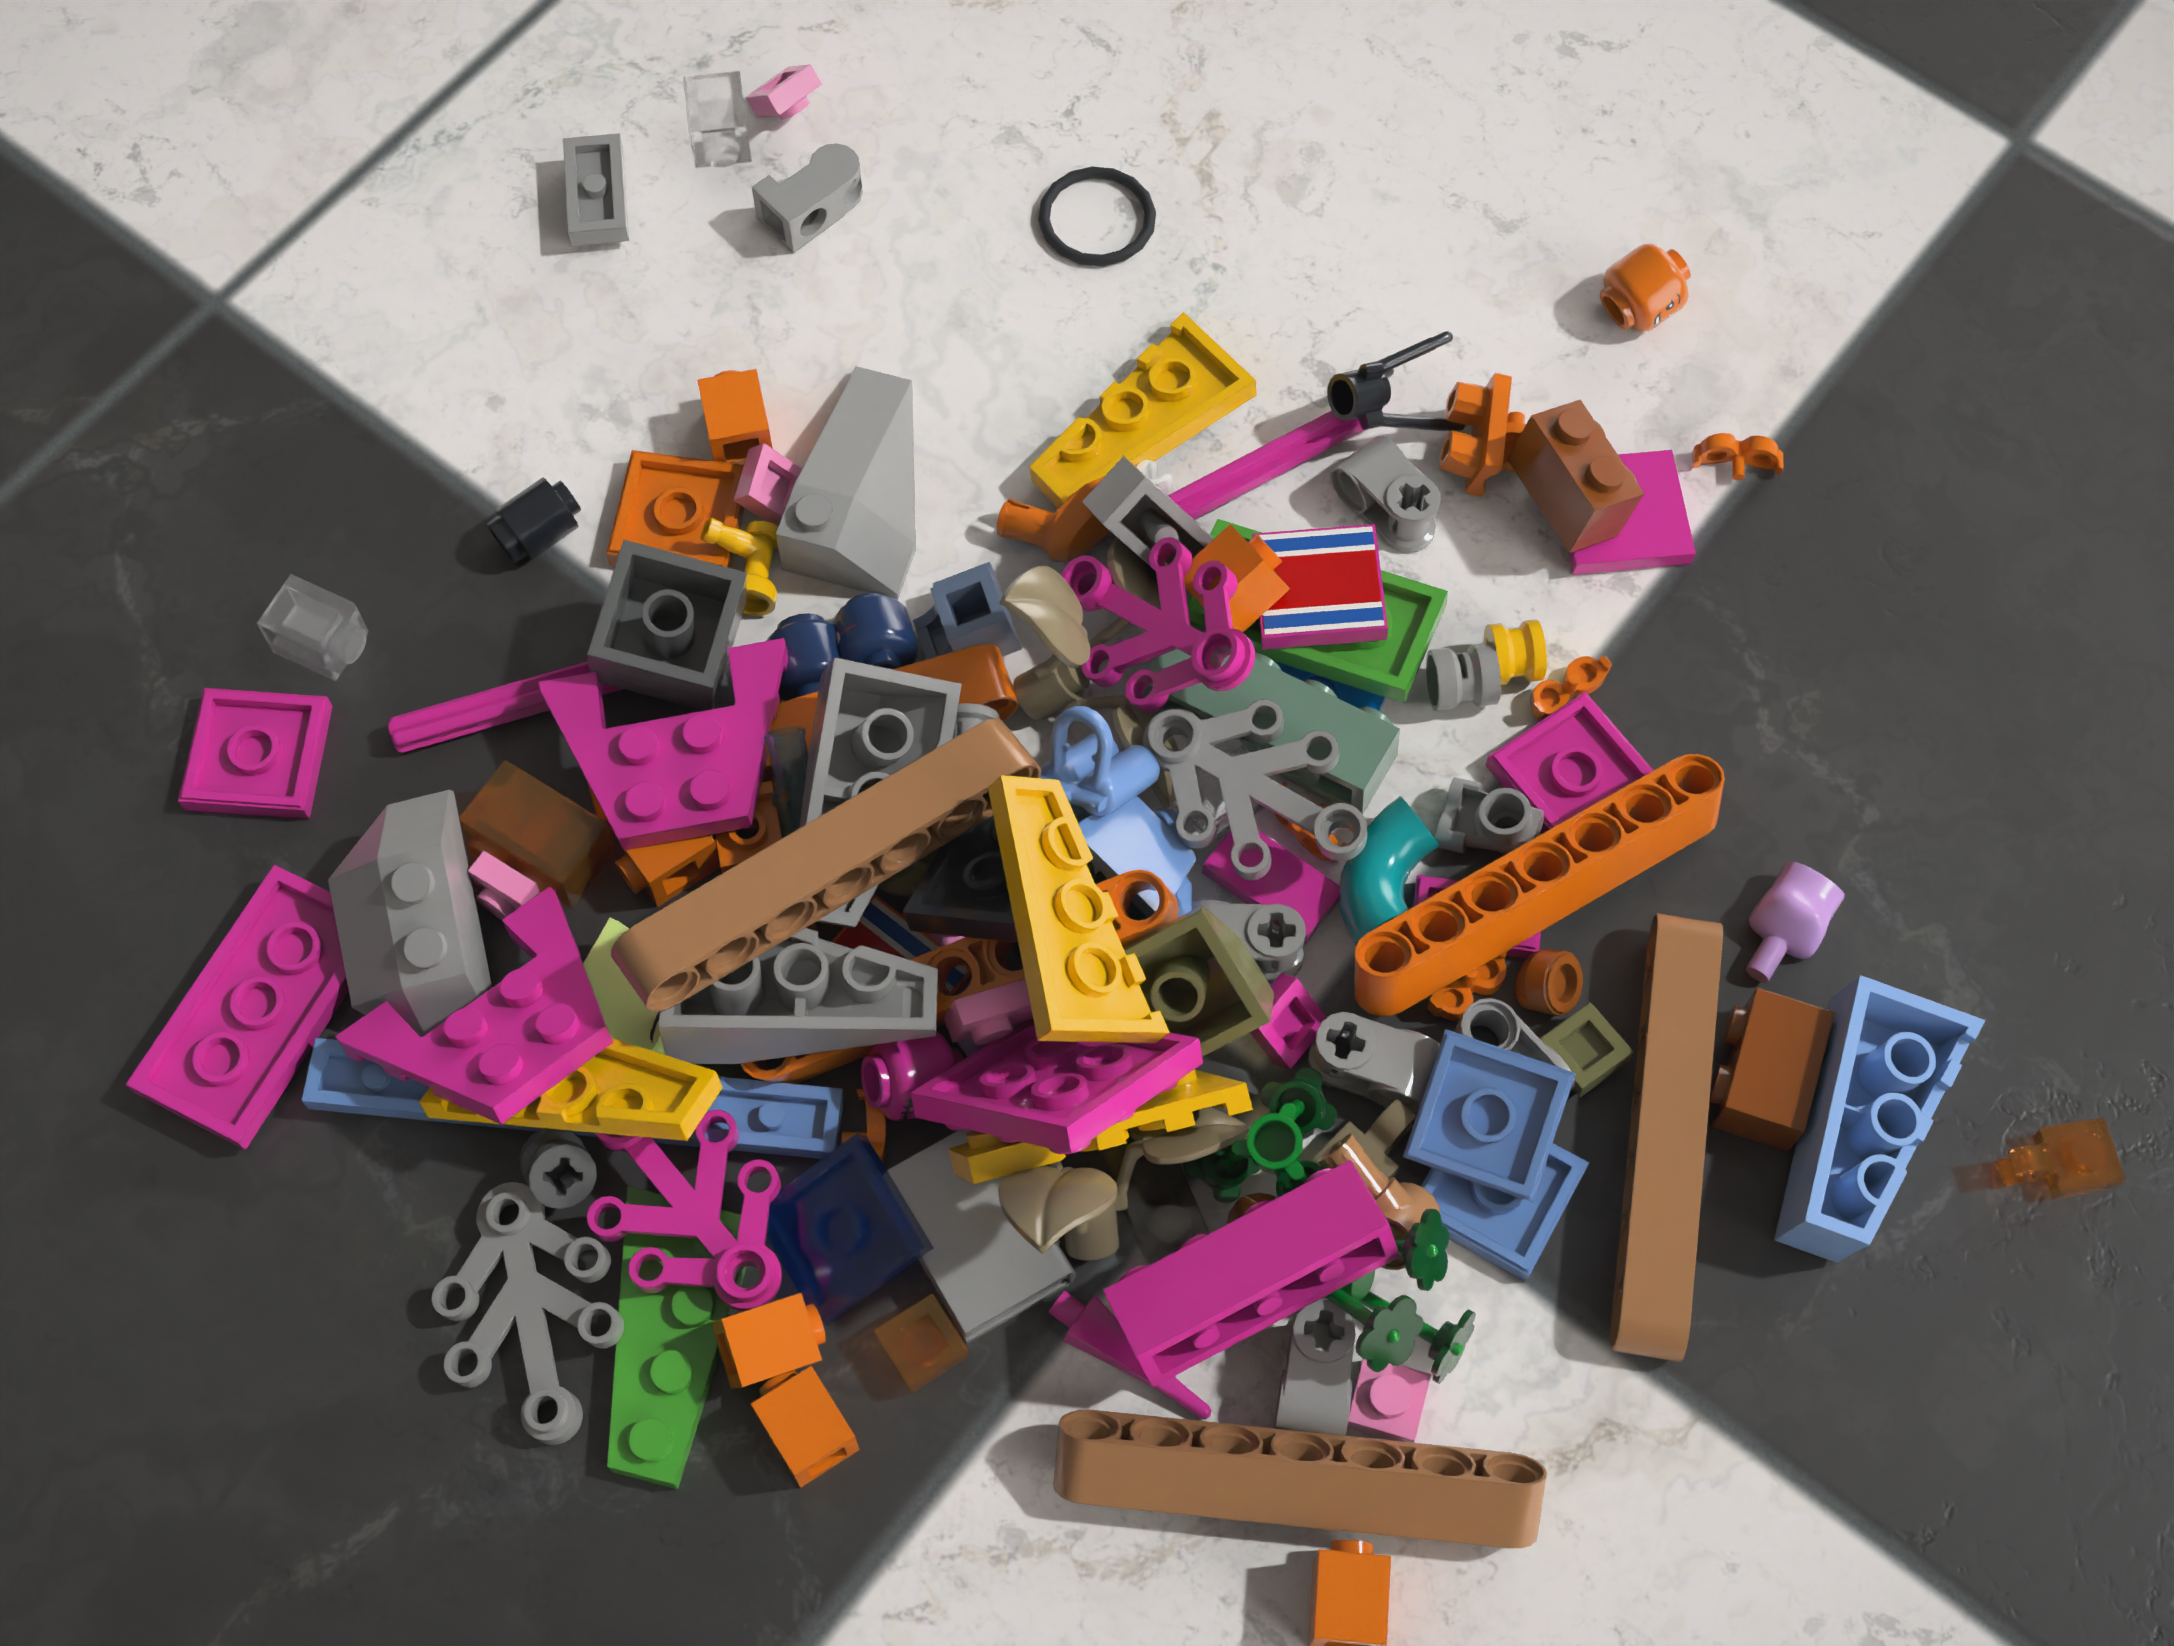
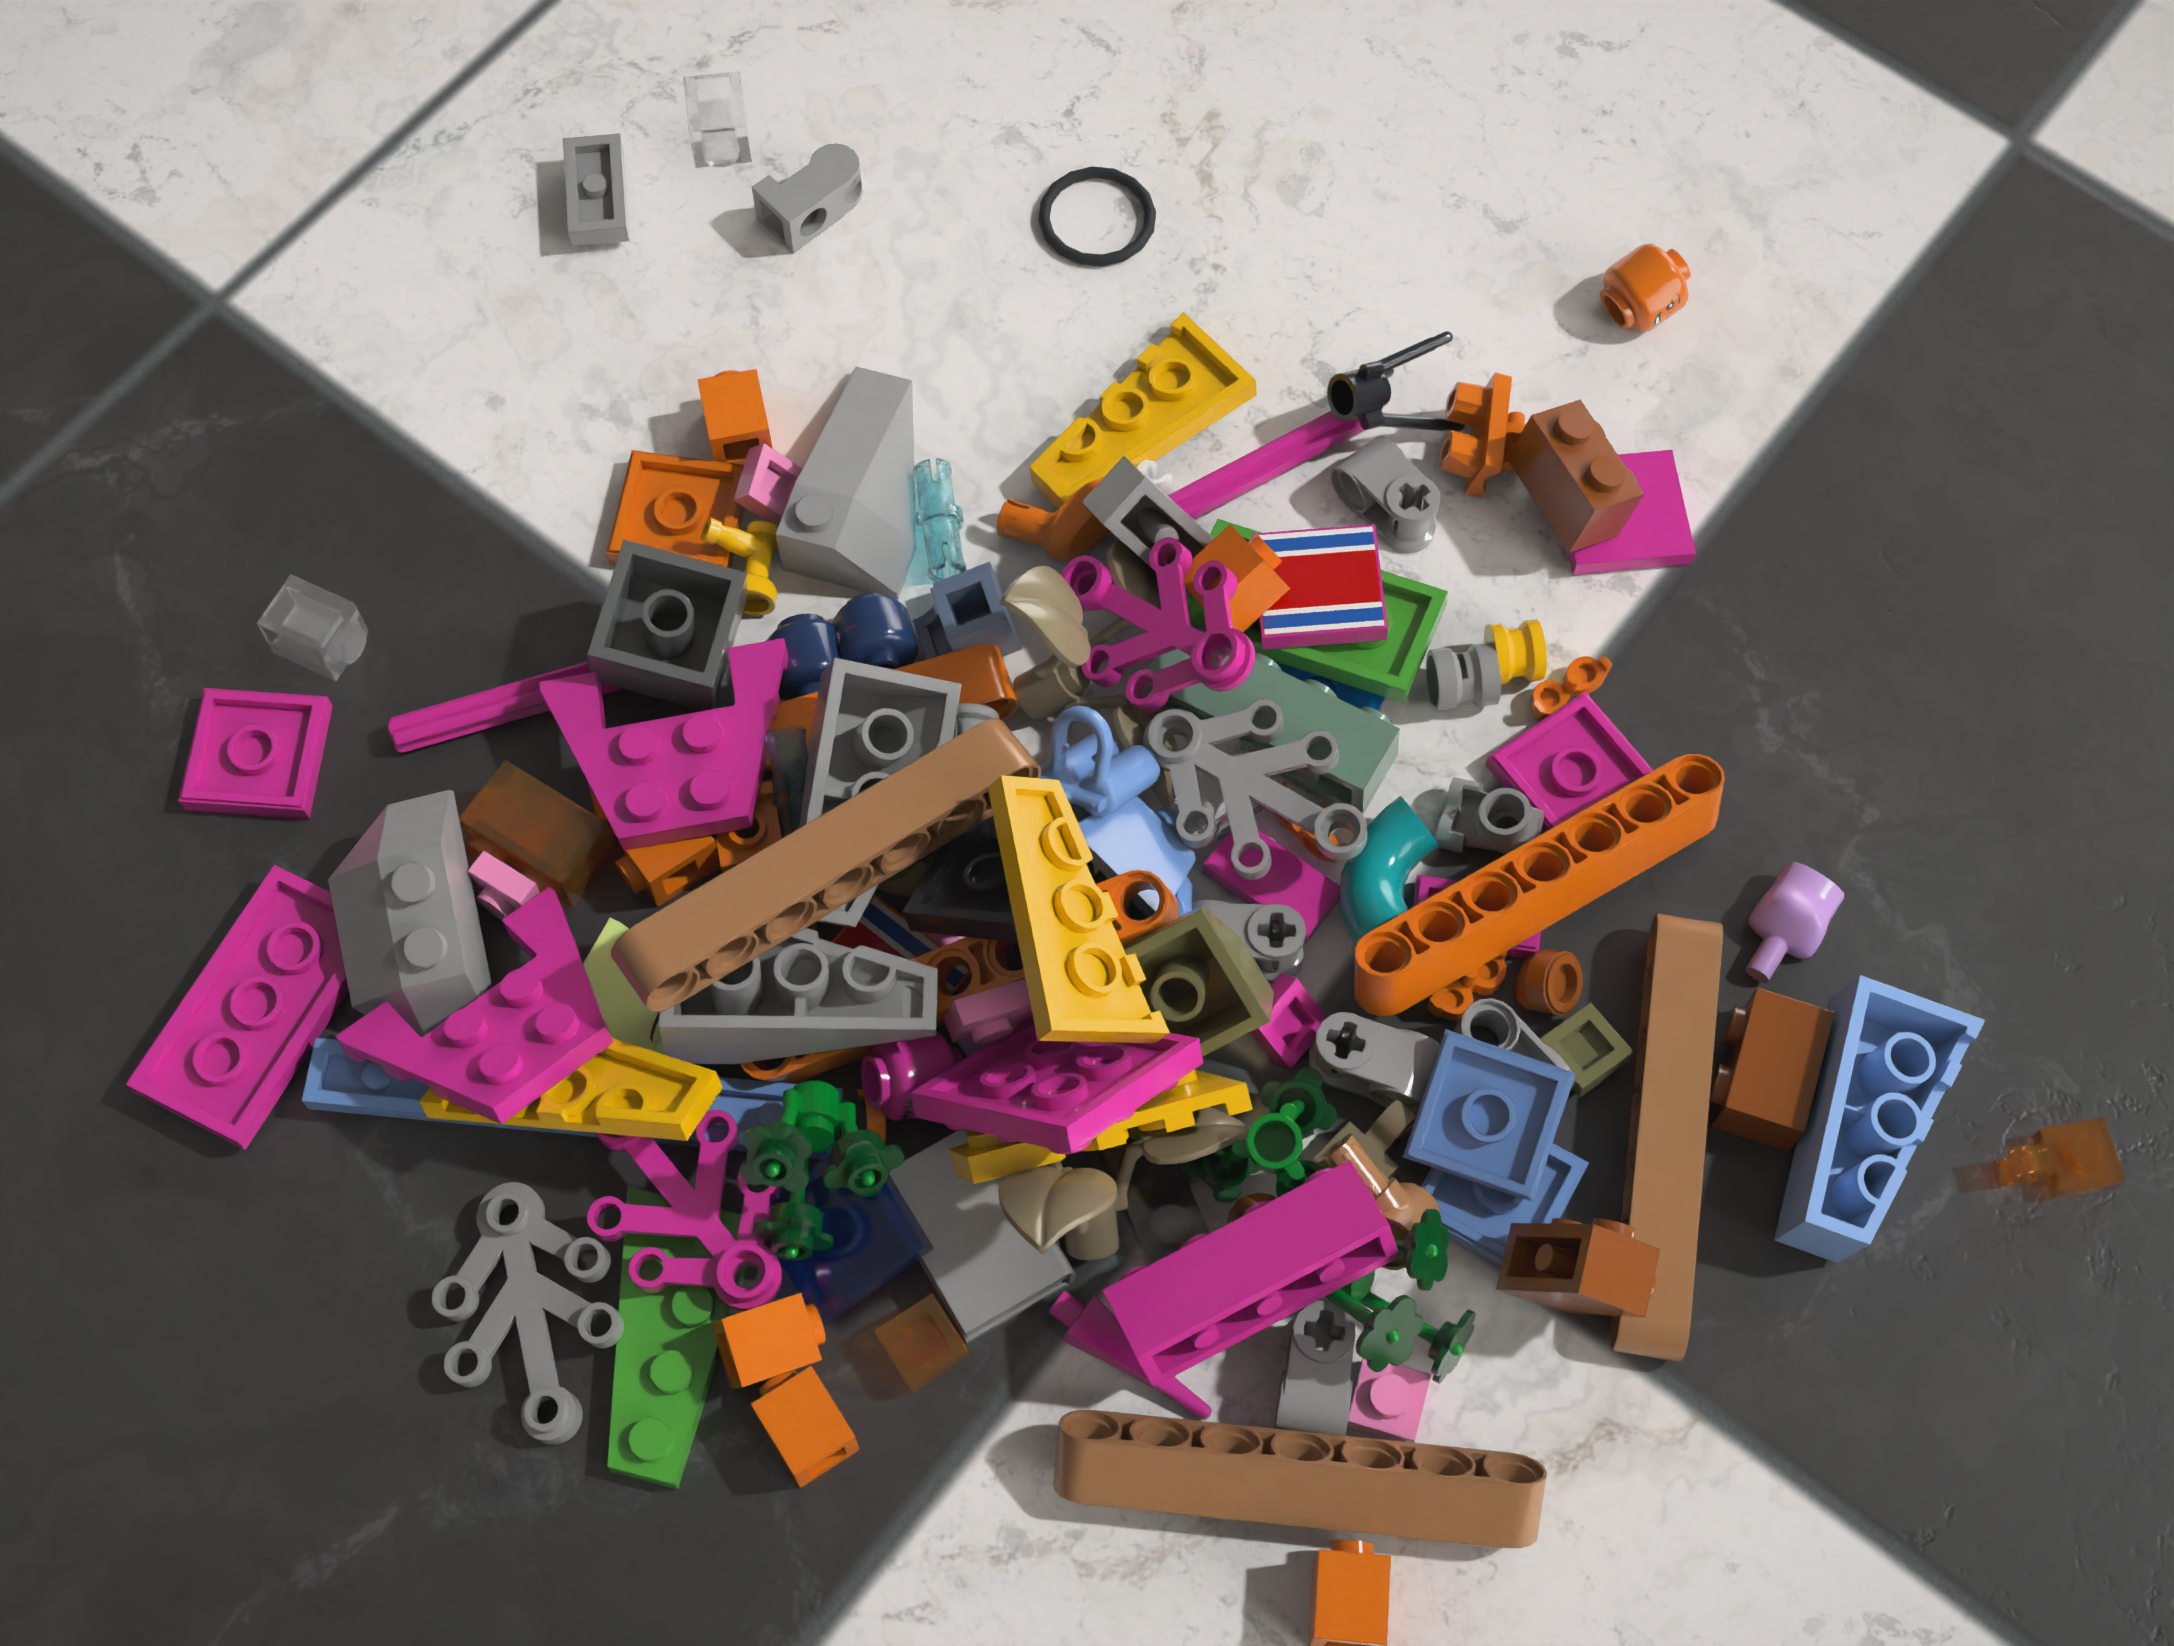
(534, 519): black brick -> none
(550, 1153): dark grey wheel -> none
(781, 1154): none -> dark green plant
(785, 92): bright pink plate -> none
(939, 519): none -> clear light blue pin
(1579, 1267): none -> dark orange brick
(1754, 451): orange piece -> none

